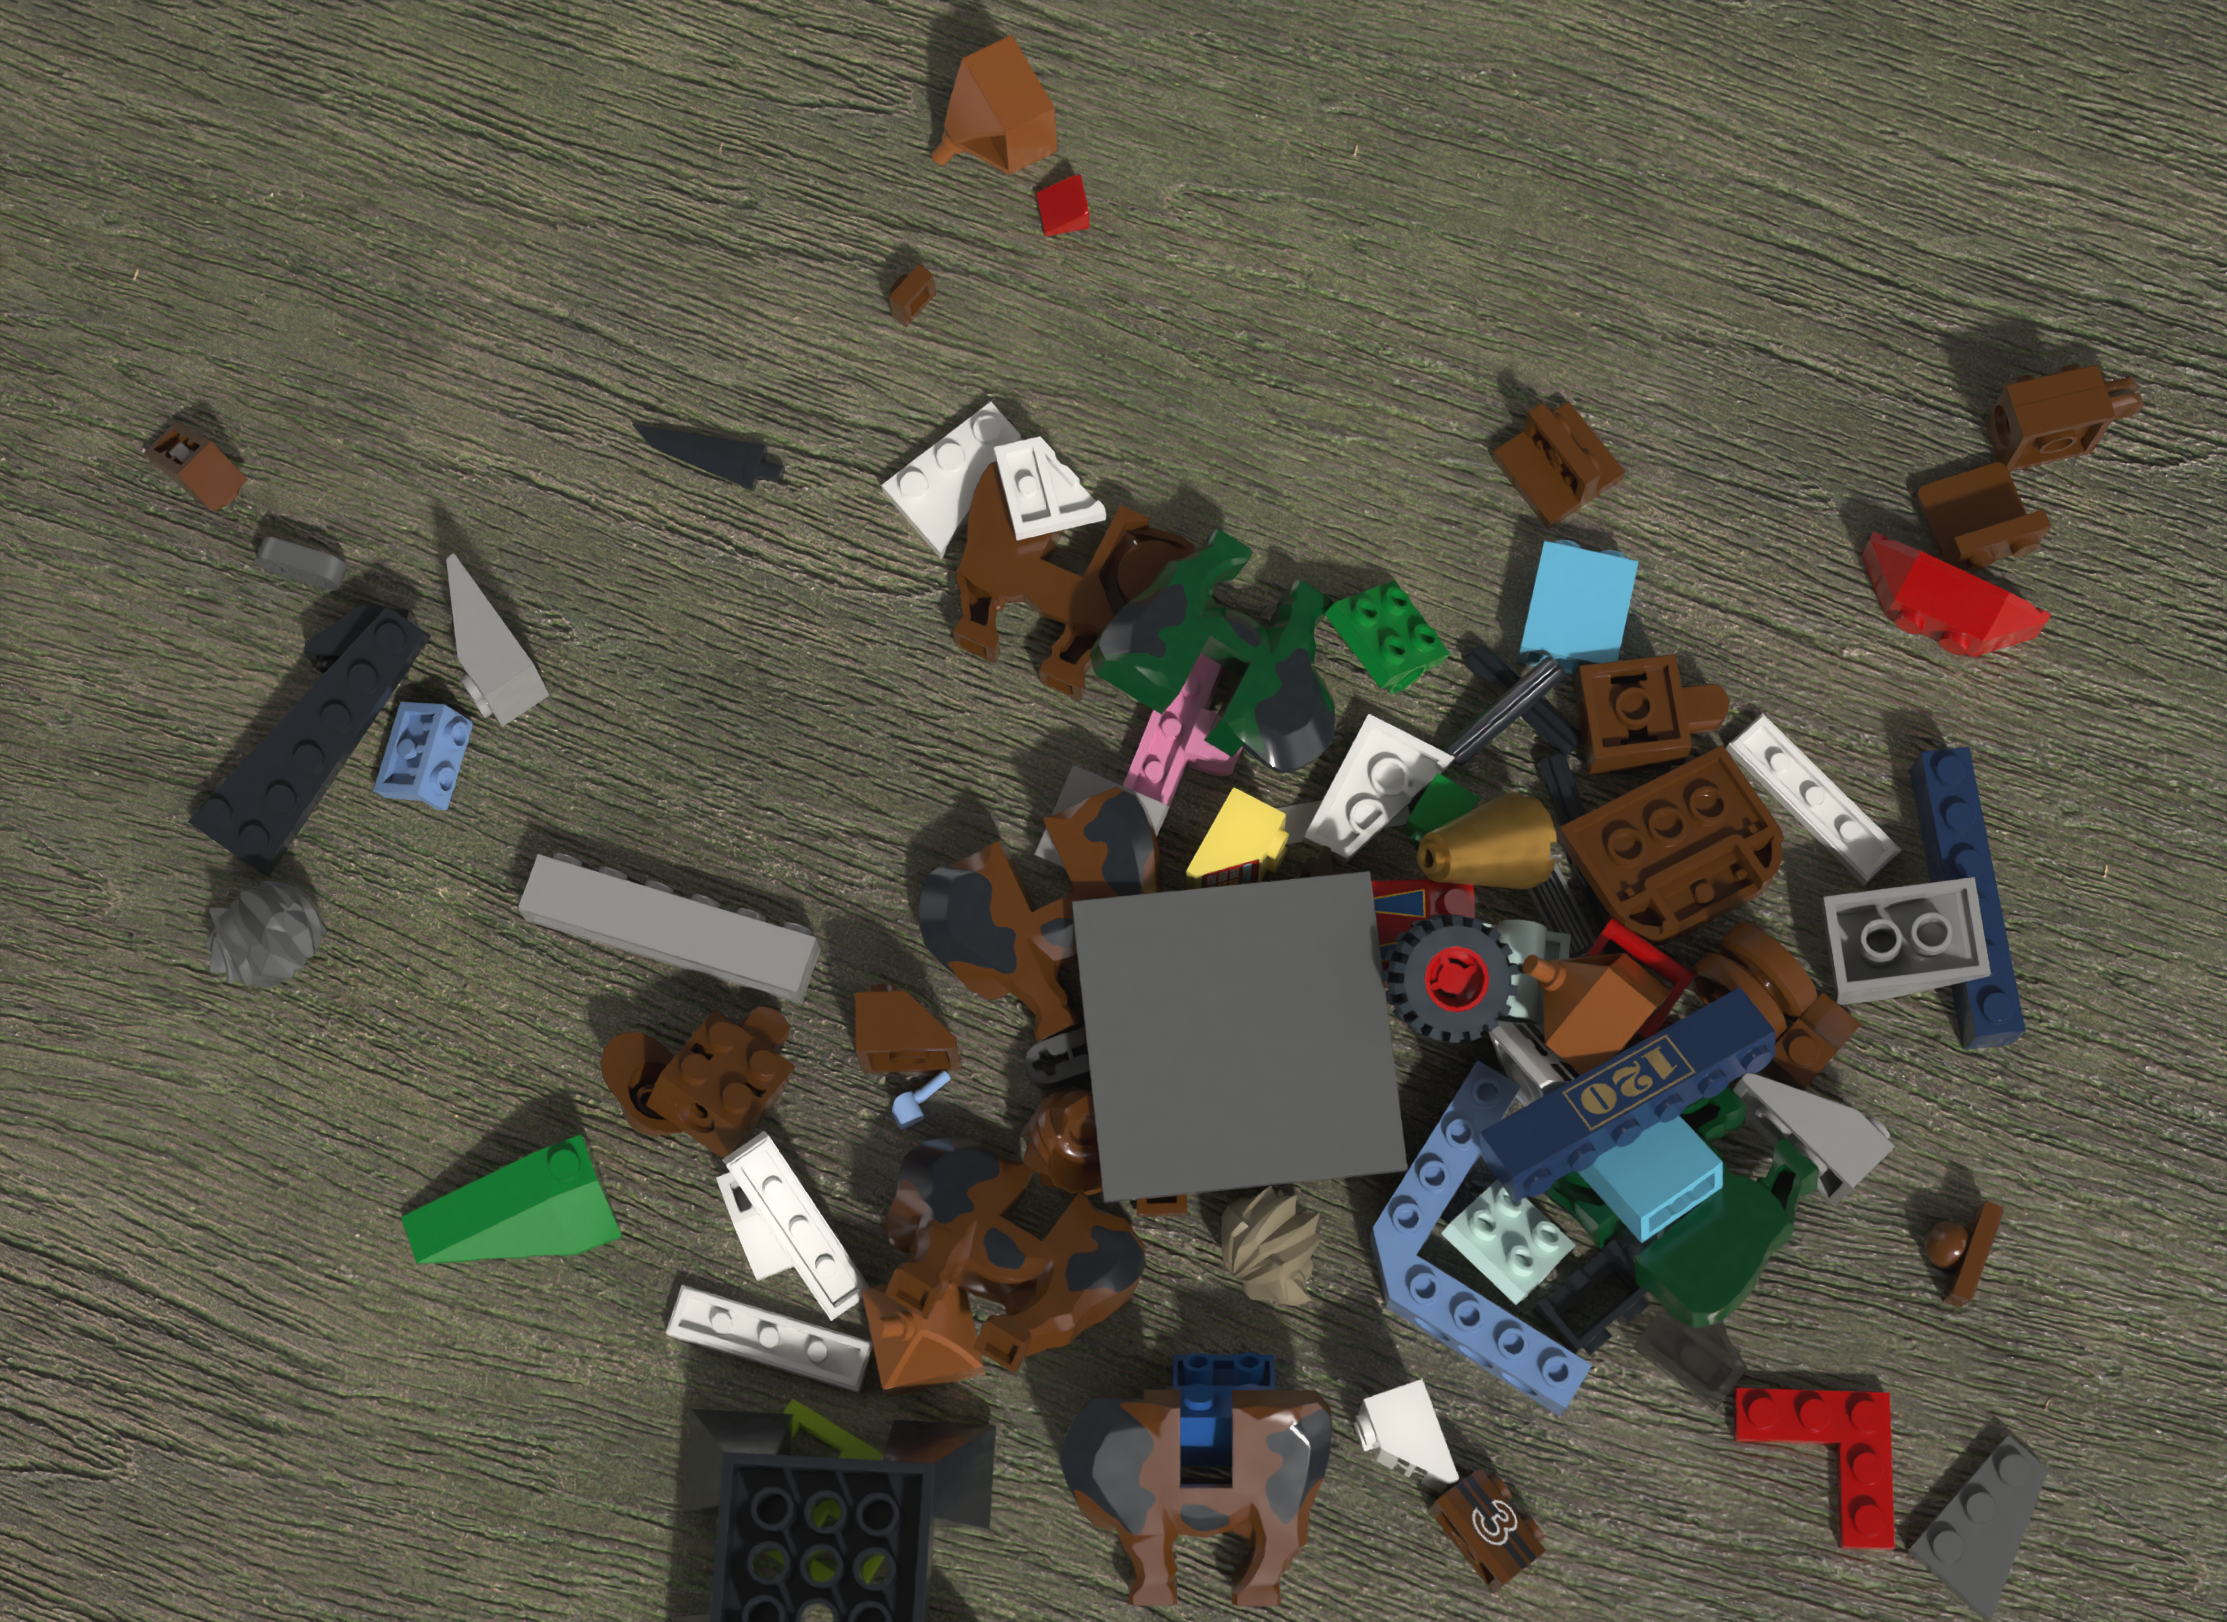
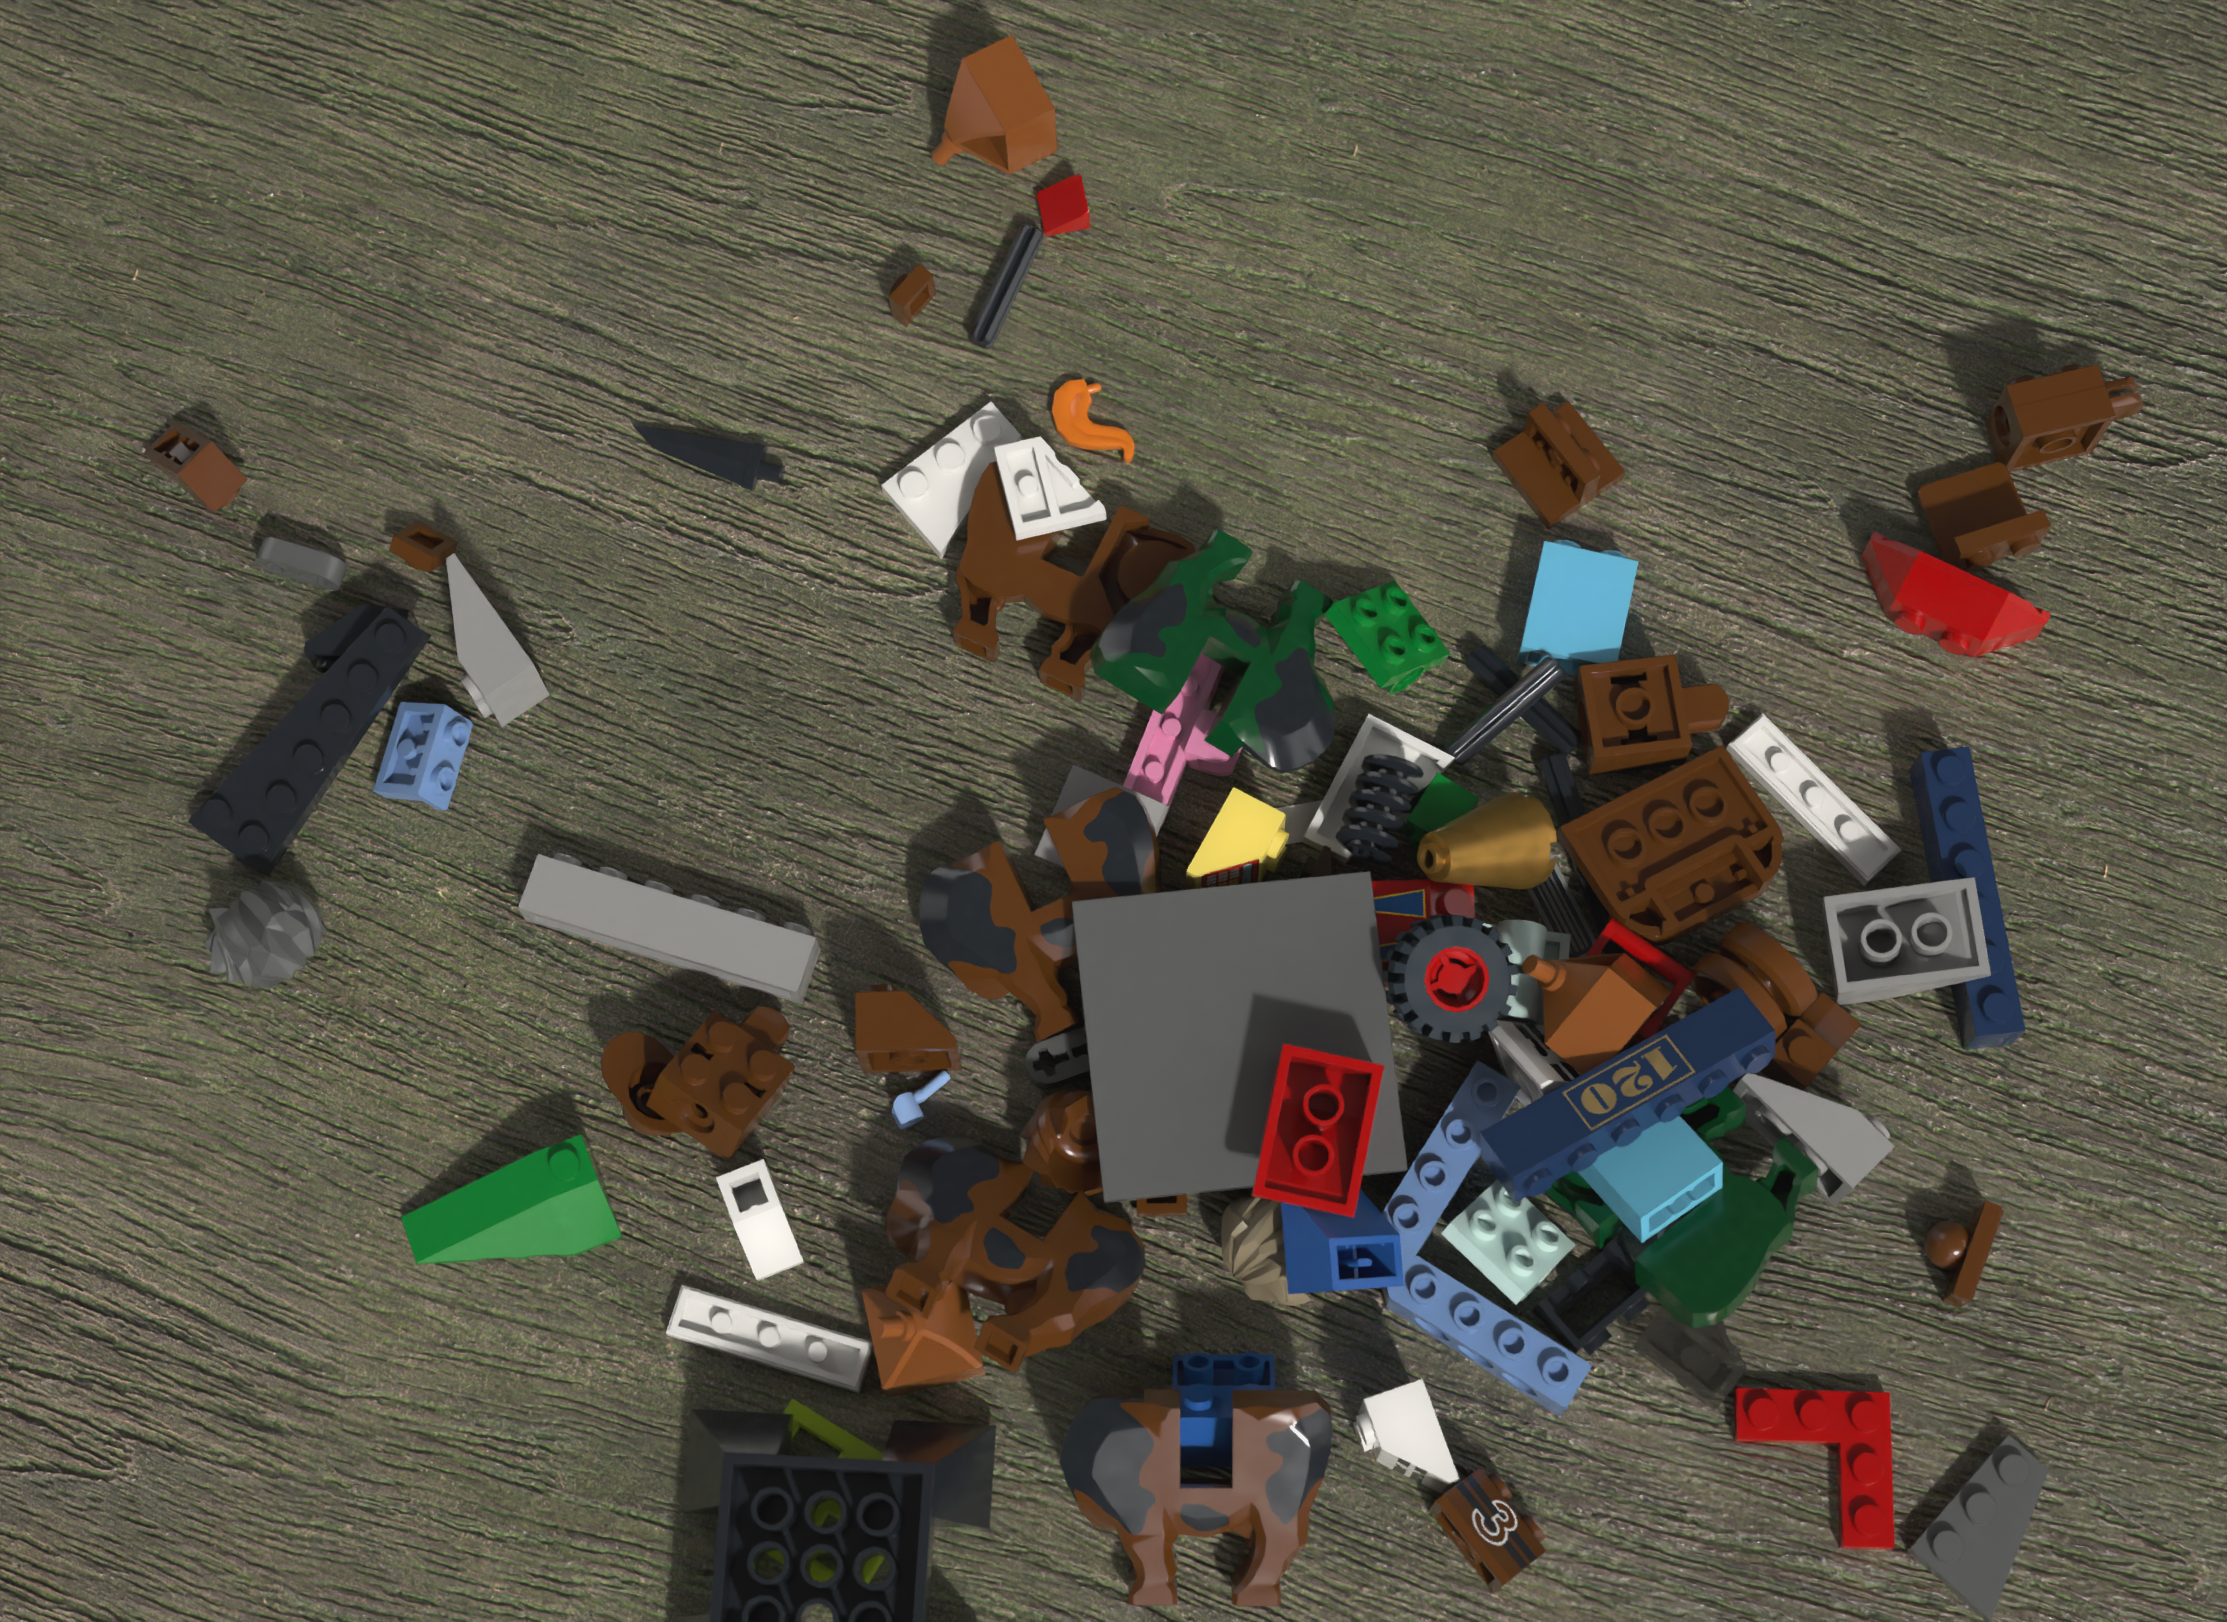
(422, 546): none -> reddish brown plate
(797, 1225): white tile -> none
(1006, 286): none -> black axle
(1073, 424): none -> orange piece
(1317, 1130): none -> red slope
(1340, 1251): none -> blue slope
(1375, 805): none -> black piece

